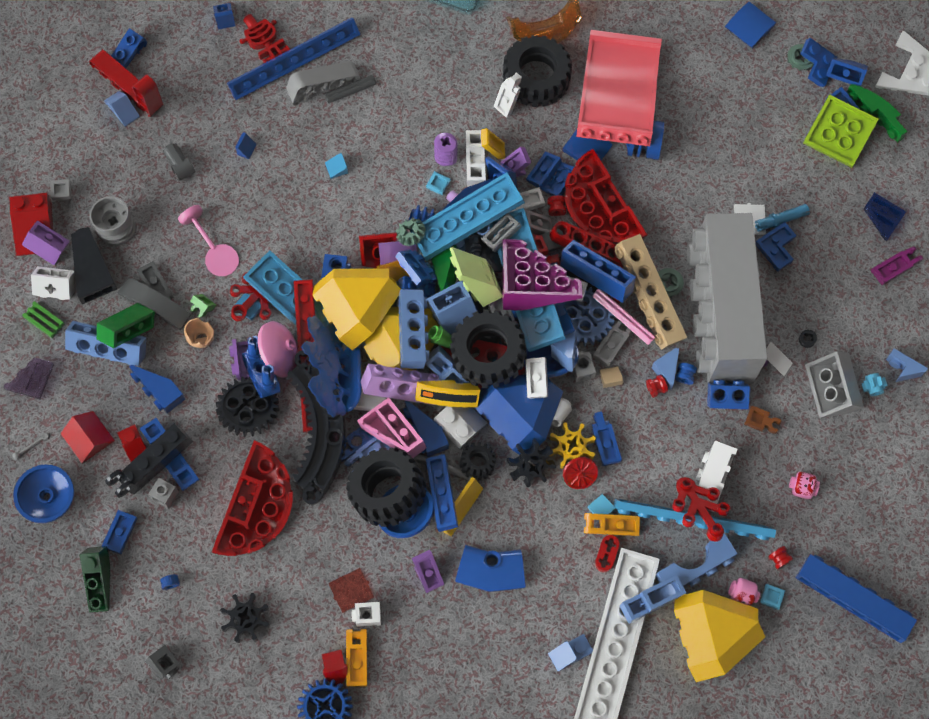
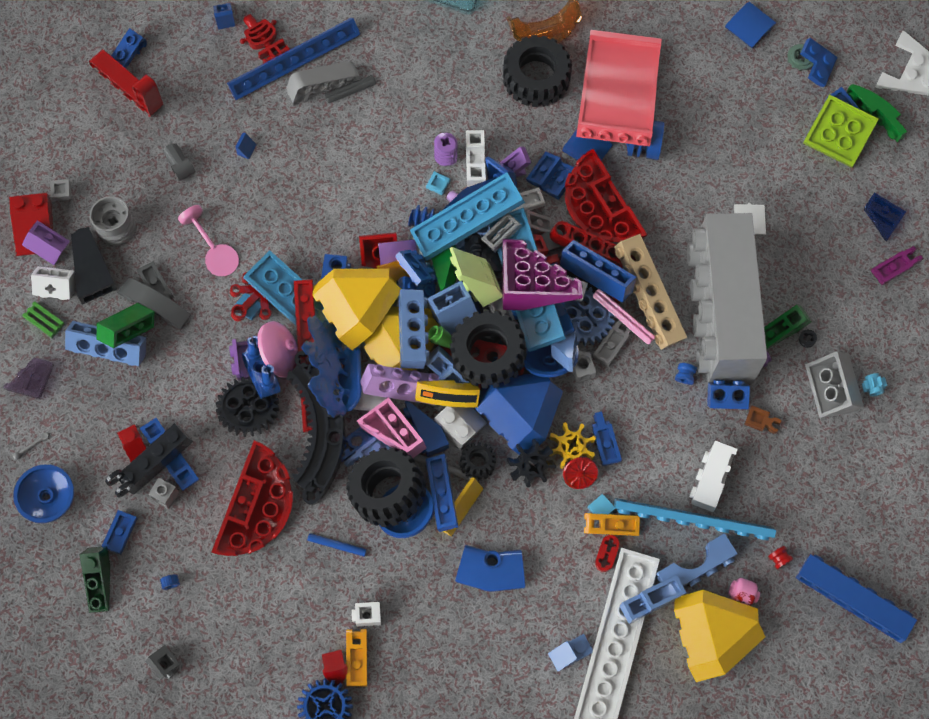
(86, 435): red slope -> none
(122, 108): medium blue slope -> none
(163, 390): blue slope -> none
(196, 327): light nougat hair -> none
(203, 303): bright green tile -> none
(247, 626): black gear -> none
(336, 166): dark azure slope -> none
(336, 544): none -> blue bar
(350, 590): clear red piece -> none
(410, 239): sand green gear -> none
(427, 571): medium lavender slope -> none
(493, 144): yellow tile -> none
(508, 95): white hinge -> none
(536, 378): white plate -> none
(556, 206): red wheel -> none
(563, 410): white cone -> none
(611, 377): tan slope -> none
(657, 386): red wheel -> none
(667, 366): medium blue slope -> none
(676, 279): sand green gear -> none
(687, 487): red plant -> none
(772, 246): blue plate -> none
(772, 596): medium azure tile -> none
(775, 220): dark azure pin -> none
(778, 359): white sticker -> none
(786, 325): none -> green slope
(804, 485): bright pink head -> none
(847, 71): blue slope -> none
(910, 368): medium blue slope -> none

